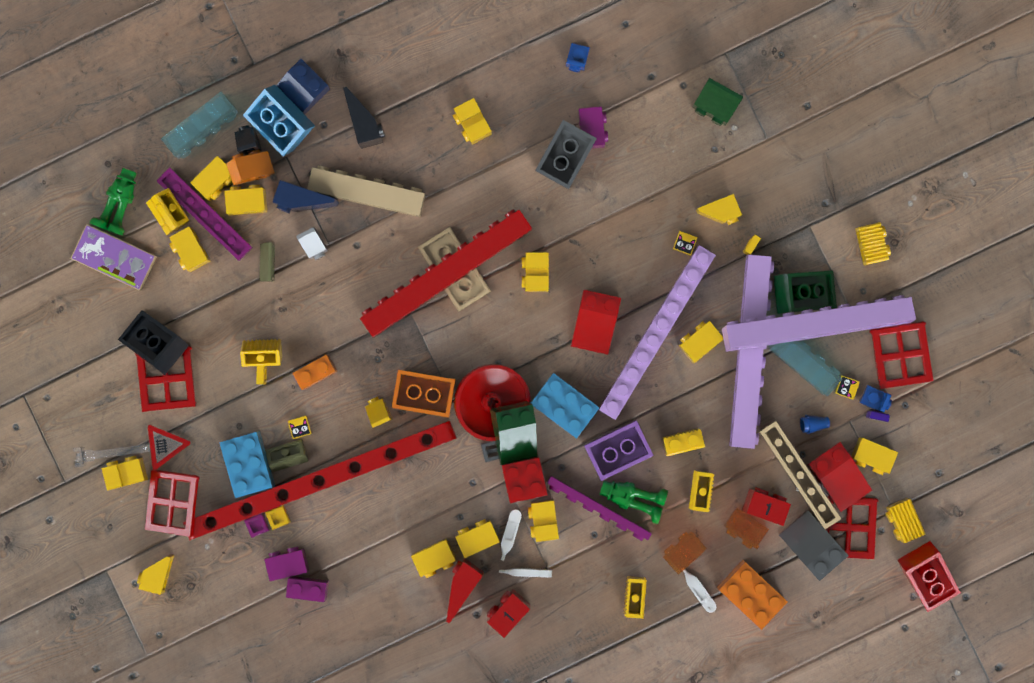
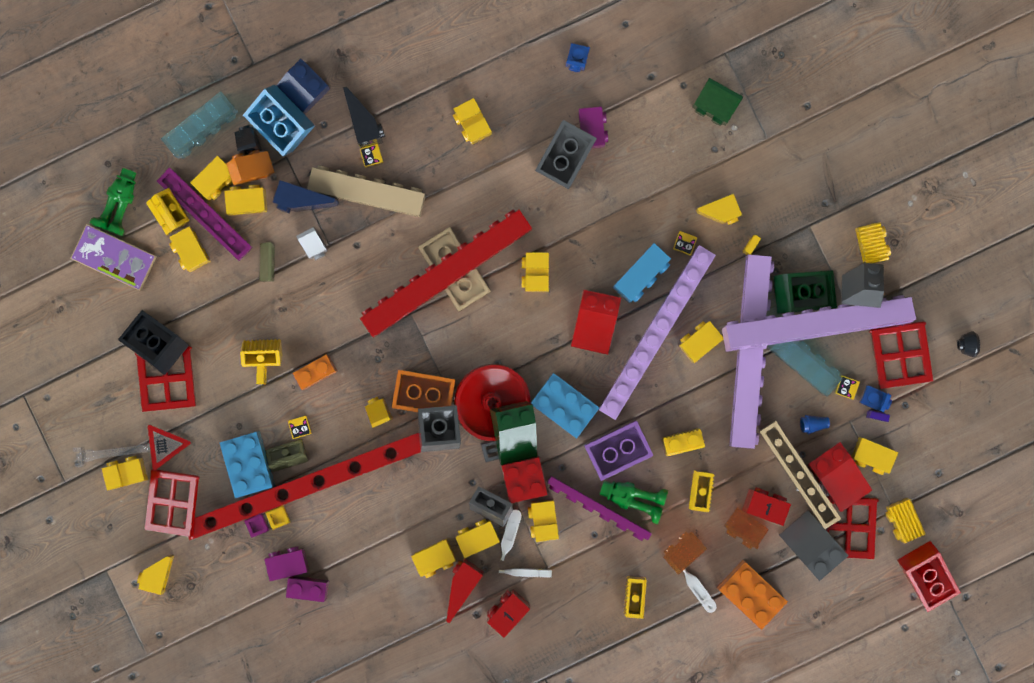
(371, 155): none -> tile
(439, 428): none -> dark grey slope
(491, 506): none -> flat silver brick
(642, 274): none -> dark azure brick
(863, 285): none -> dark grey slope
(969, 344): none -> black cone

